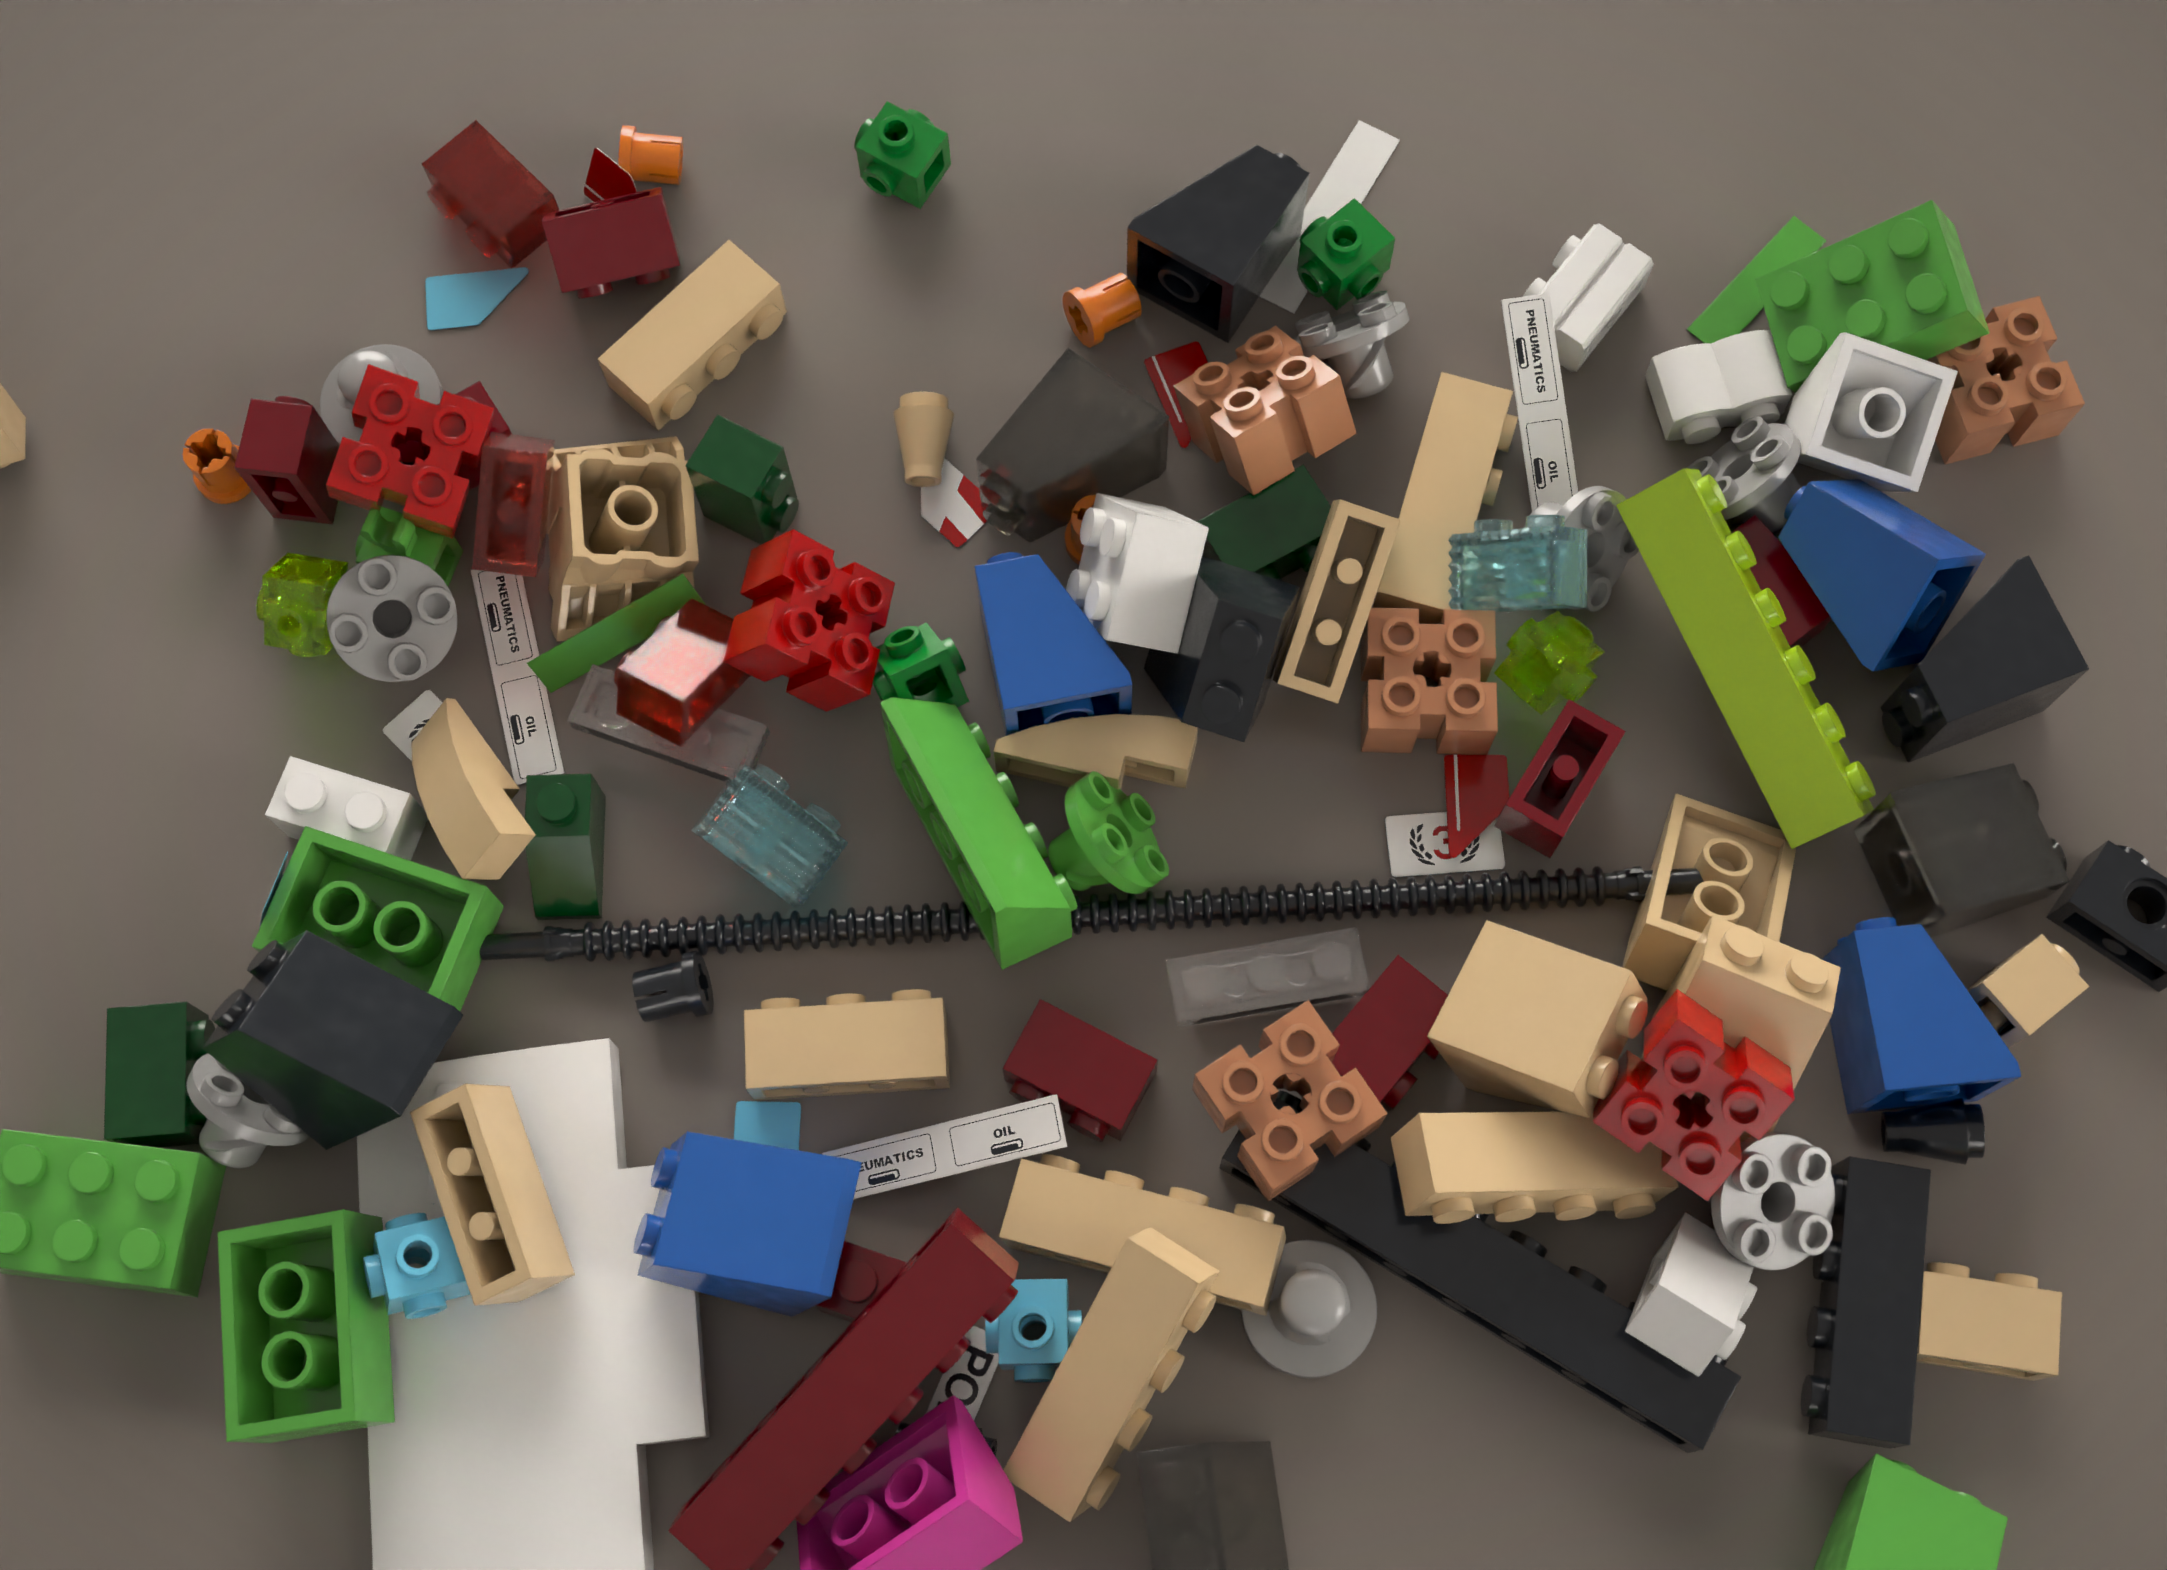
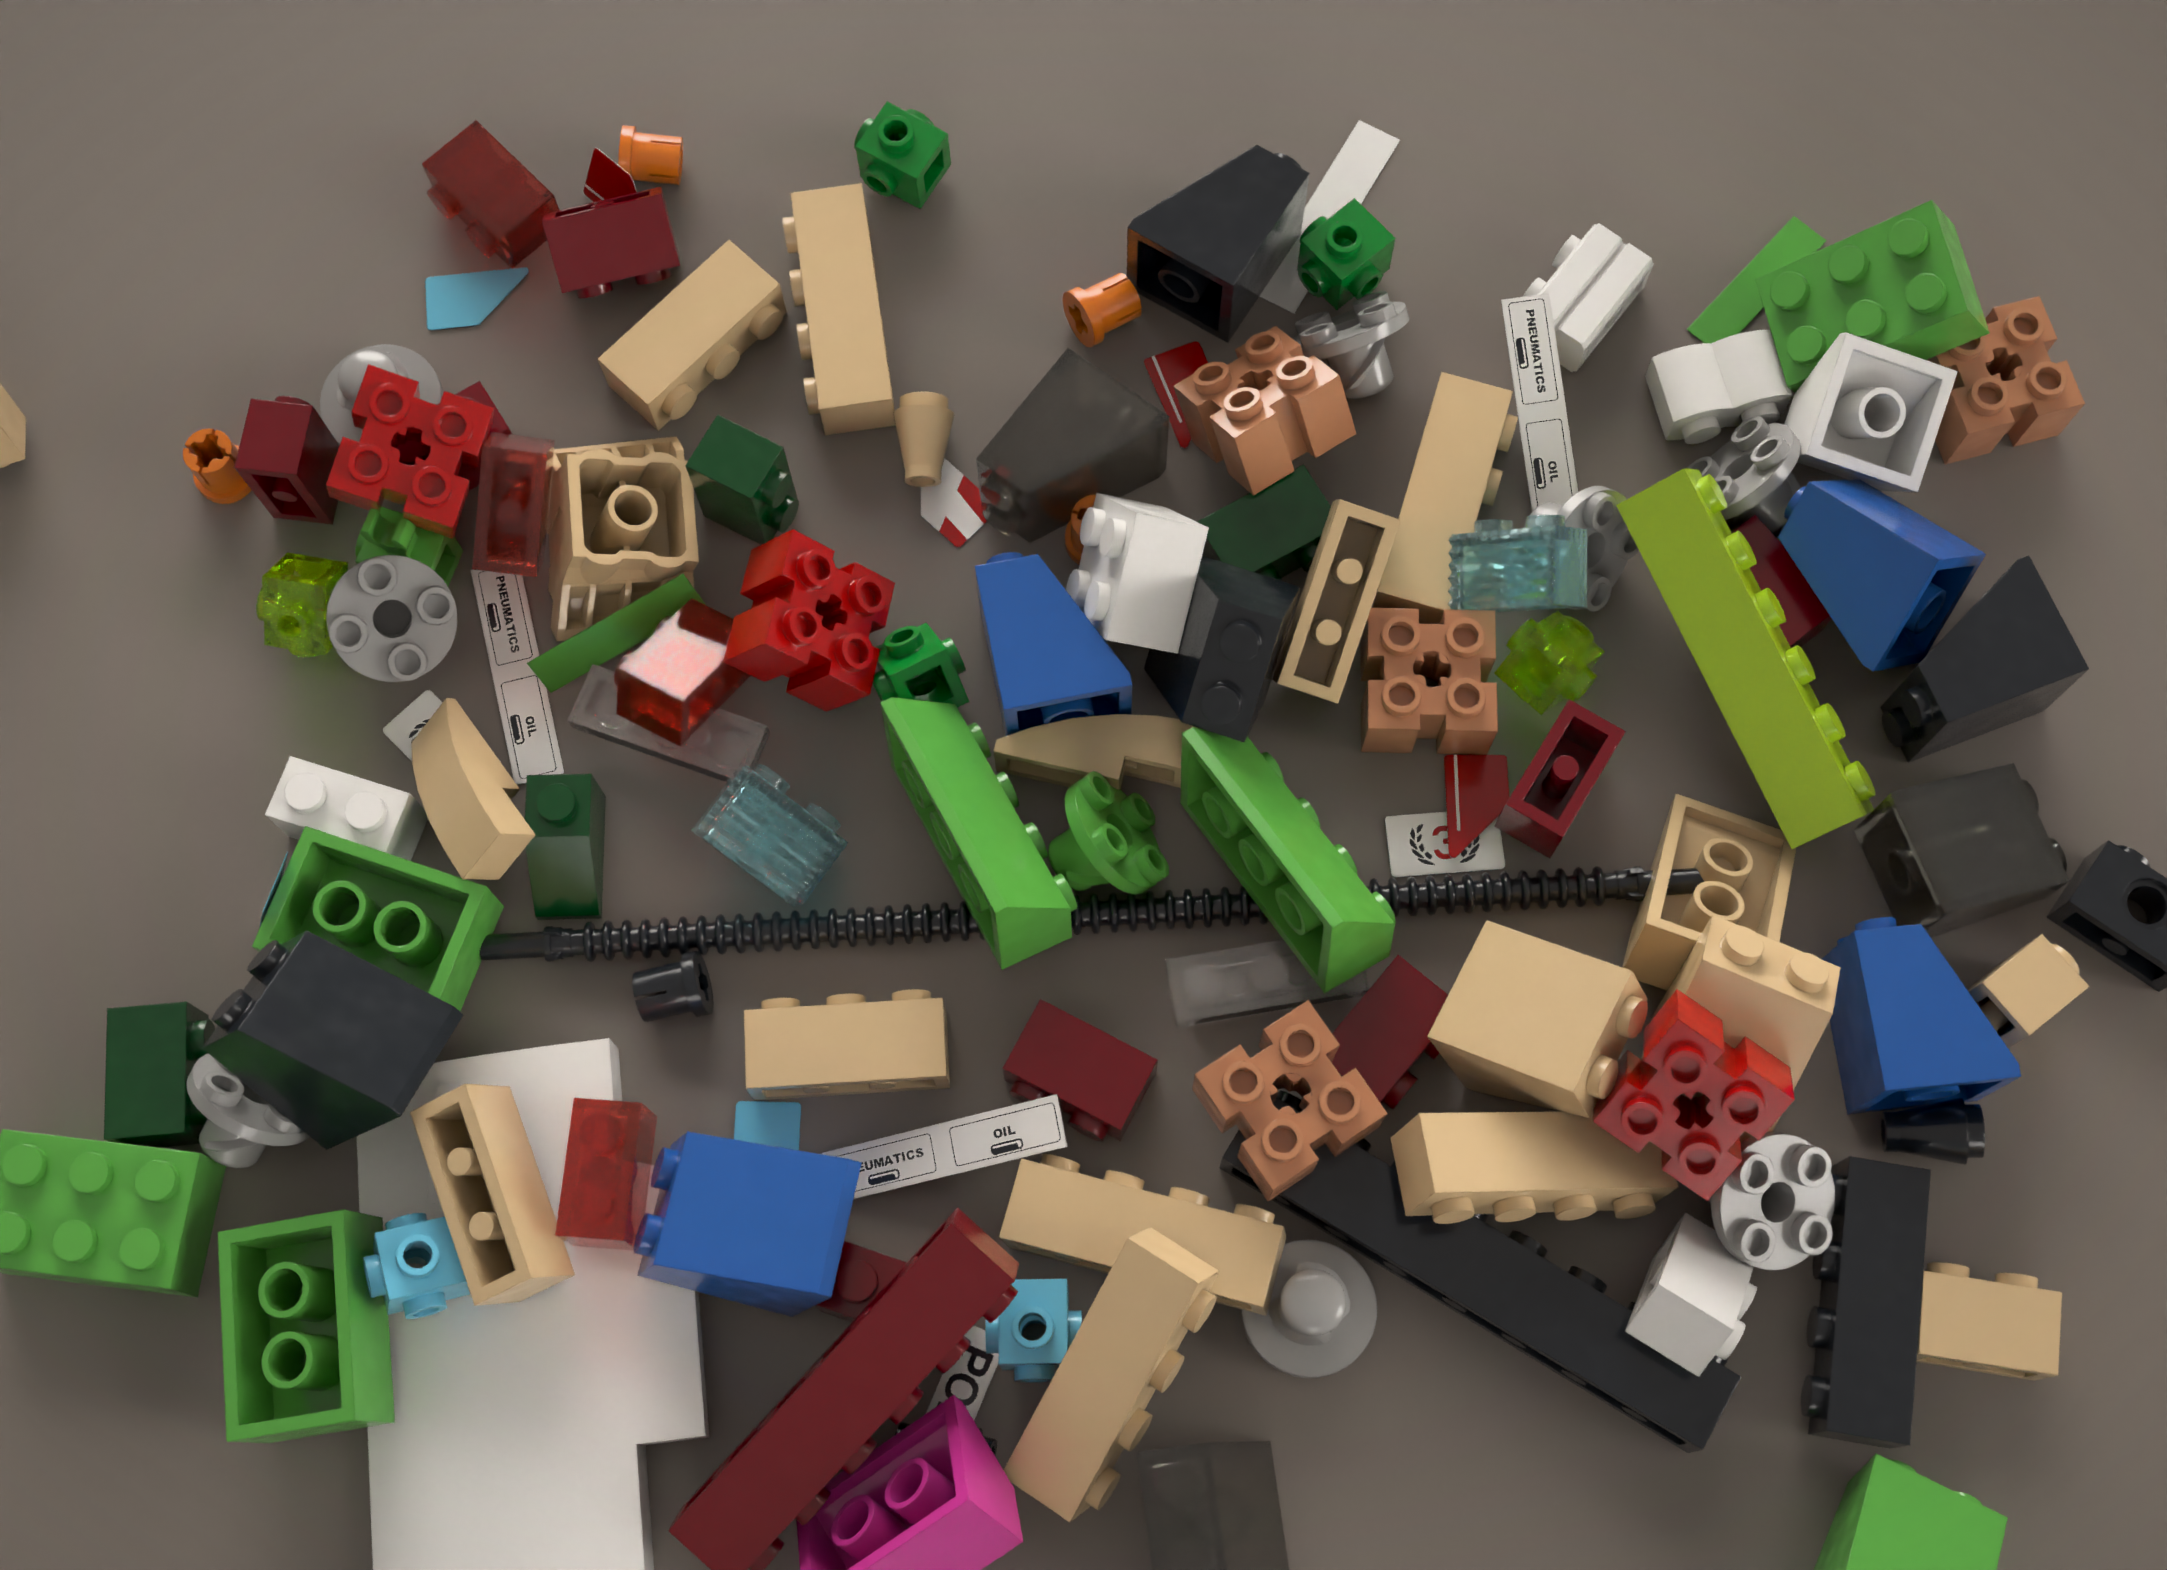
(606, 1173): none -> clear red brick
(841, 309): none -> tan brick
(1284, 857): none -> bright green slope

